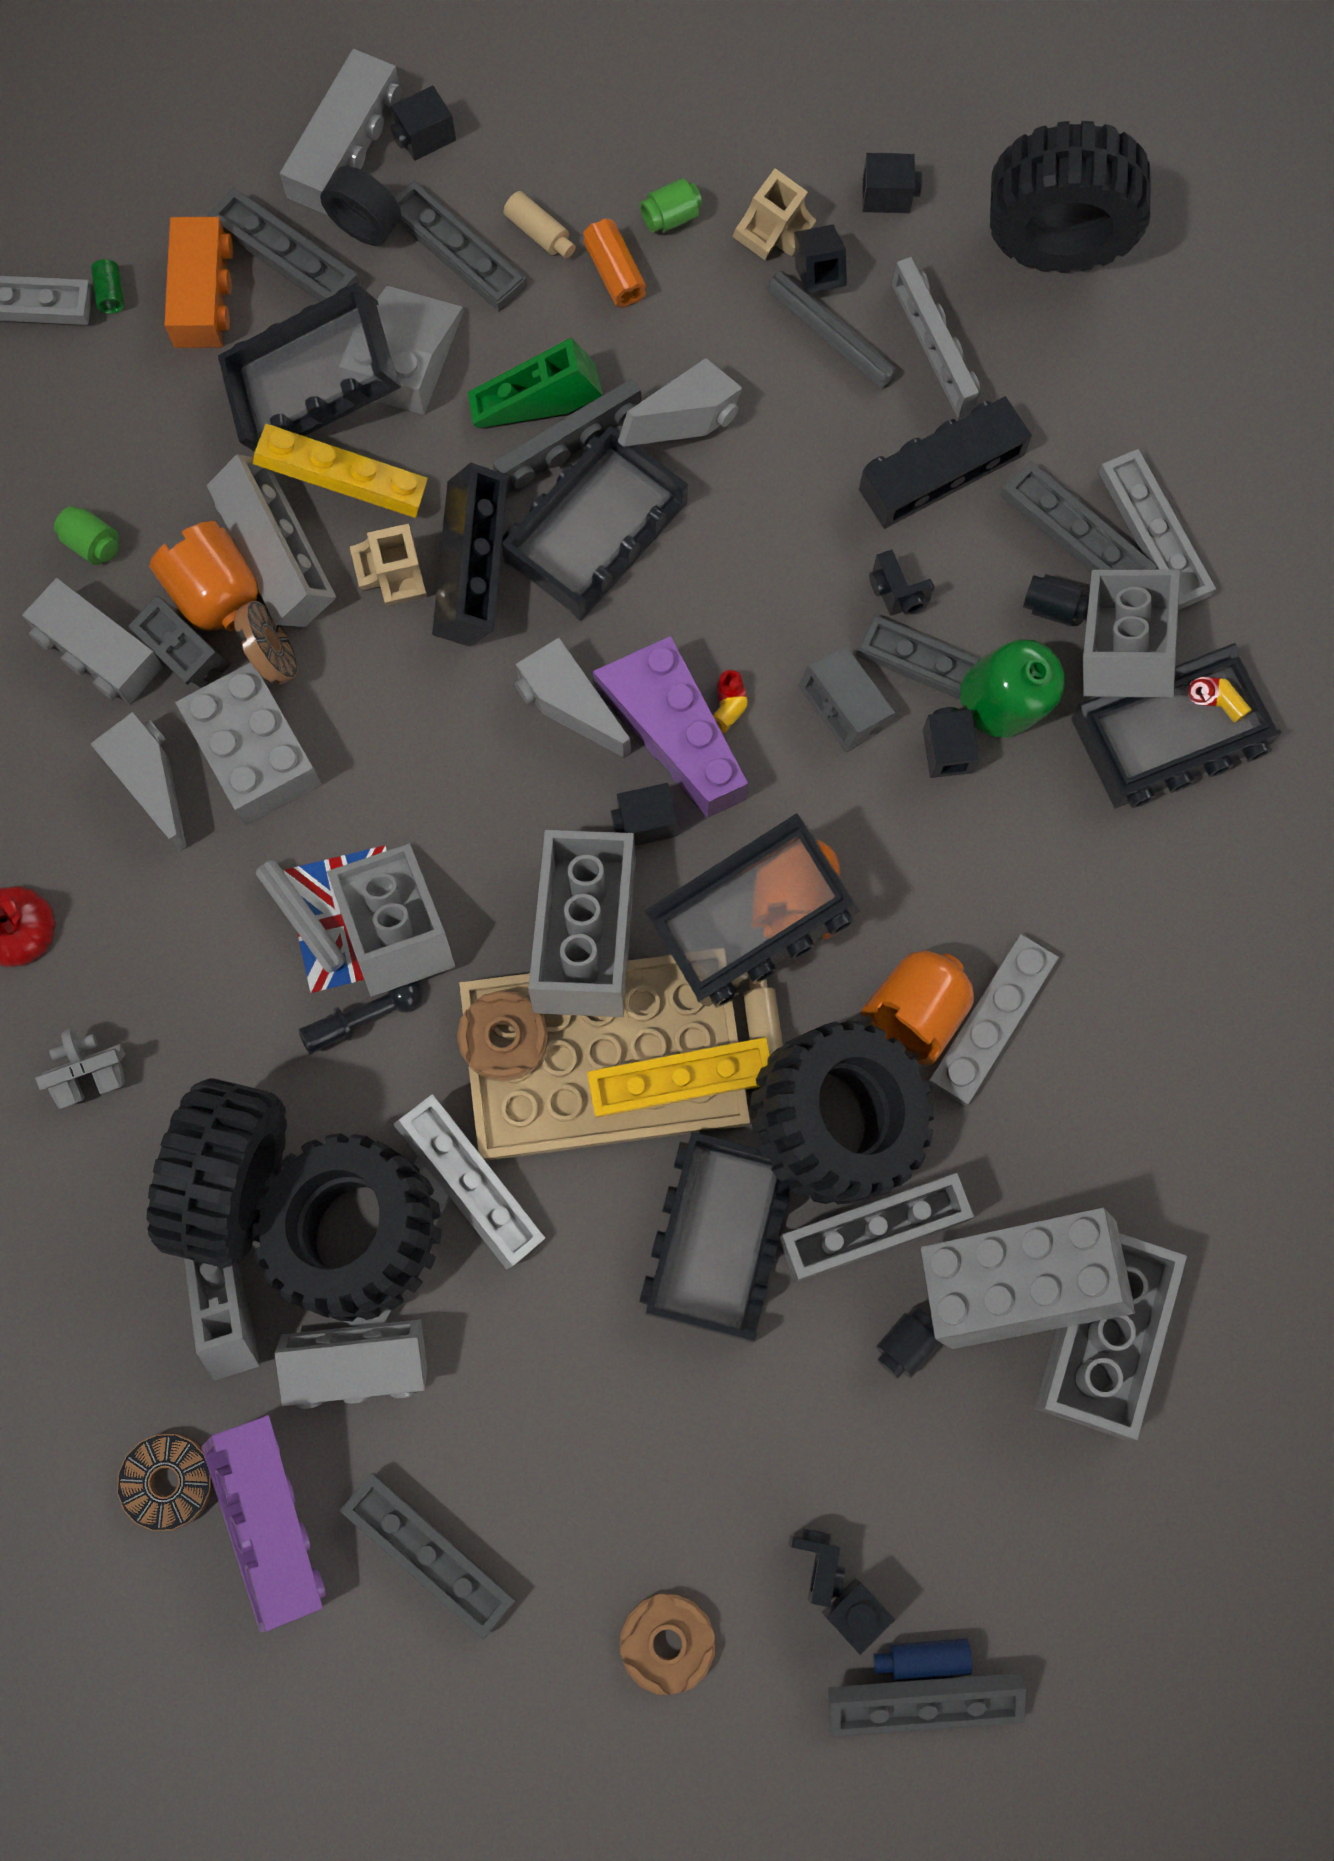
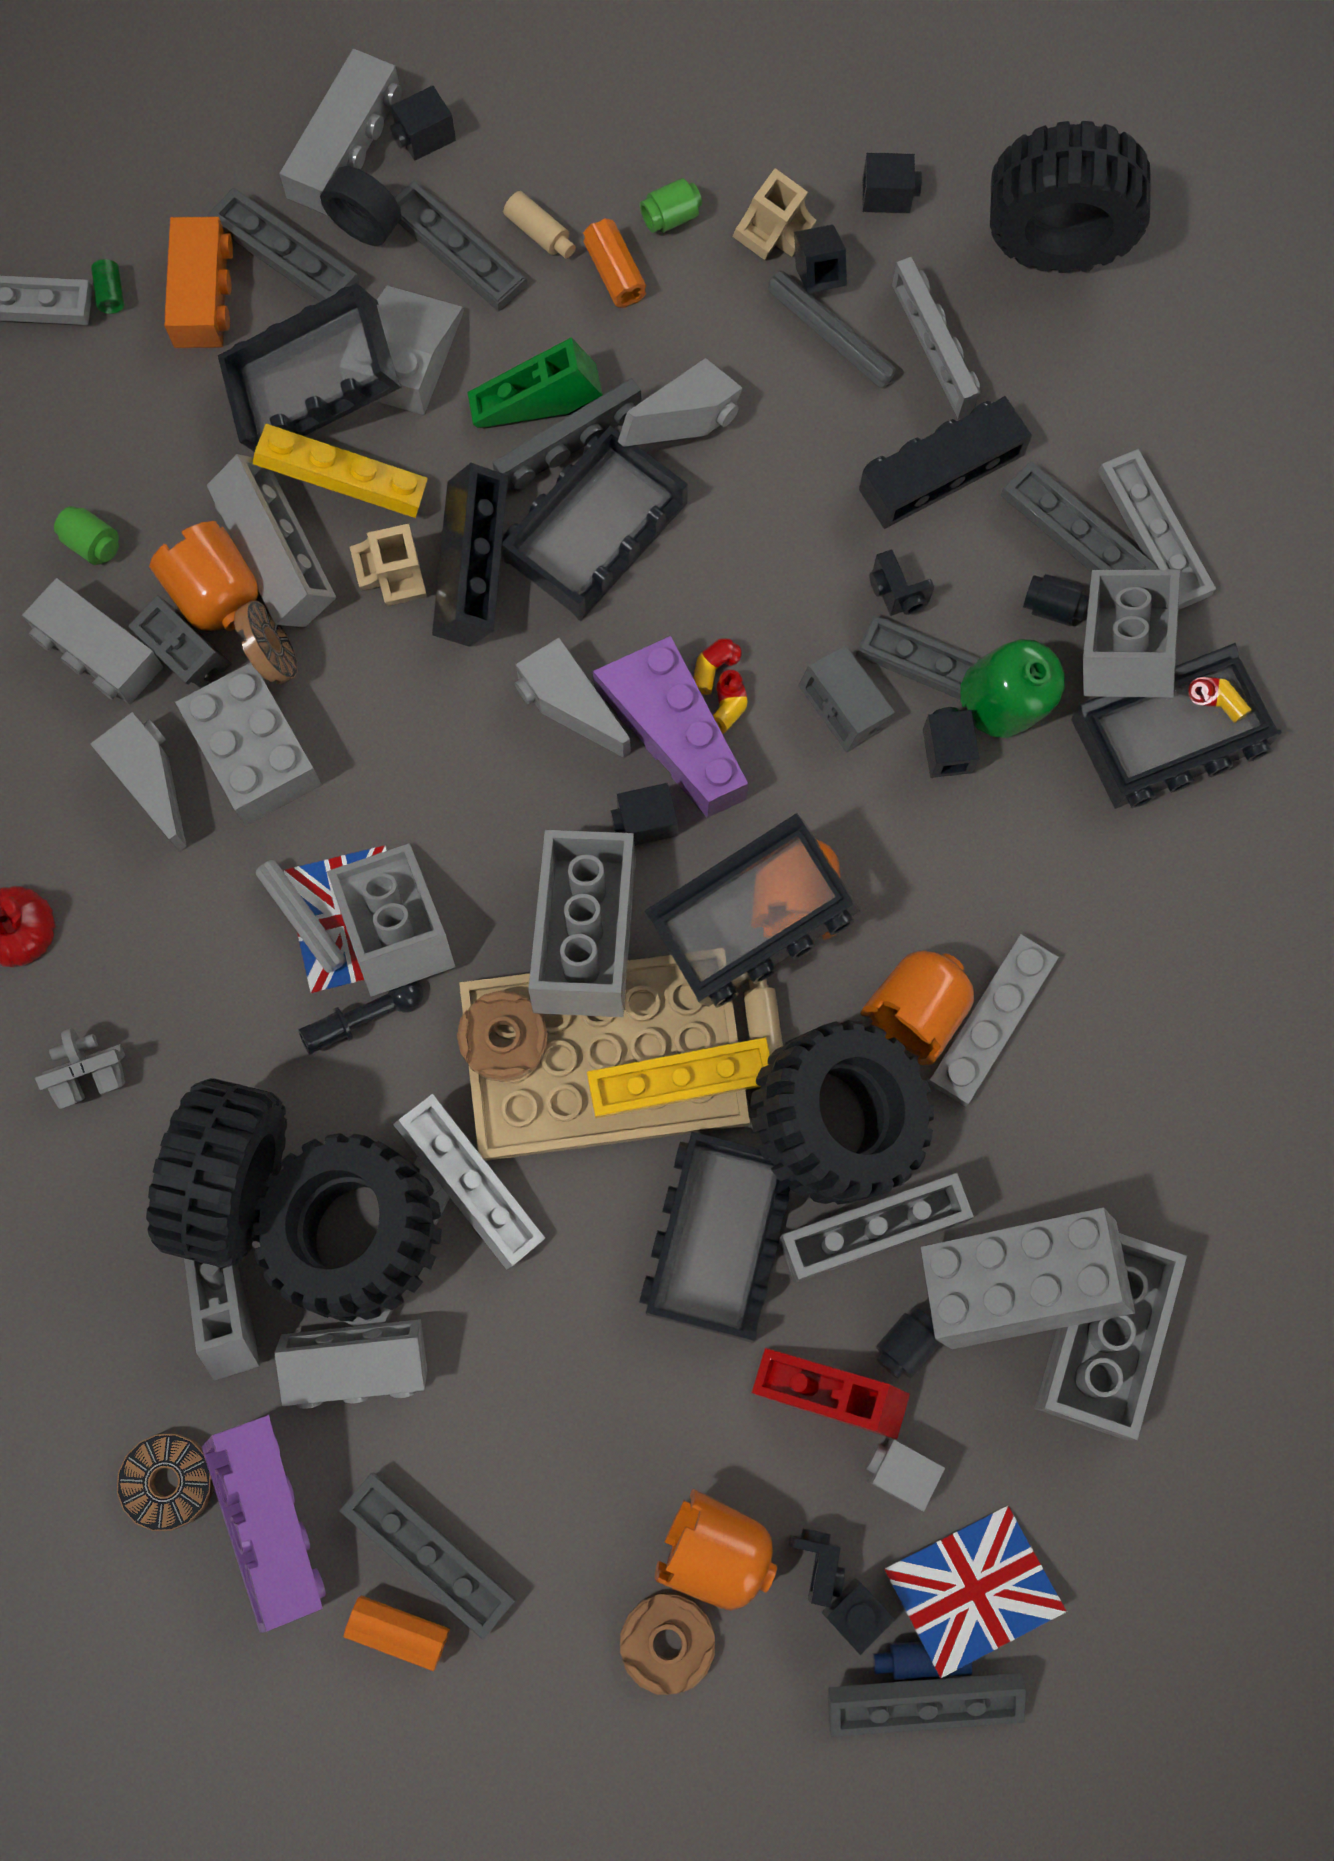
(396, 1633): none -> orange axle
(712, 658): none -> arm
(717, 1554): none -> orange cylinder
(831, 1393): none -> red slope
(904, 1473): none -> light grey brick
(974, 1591): none -> sticker

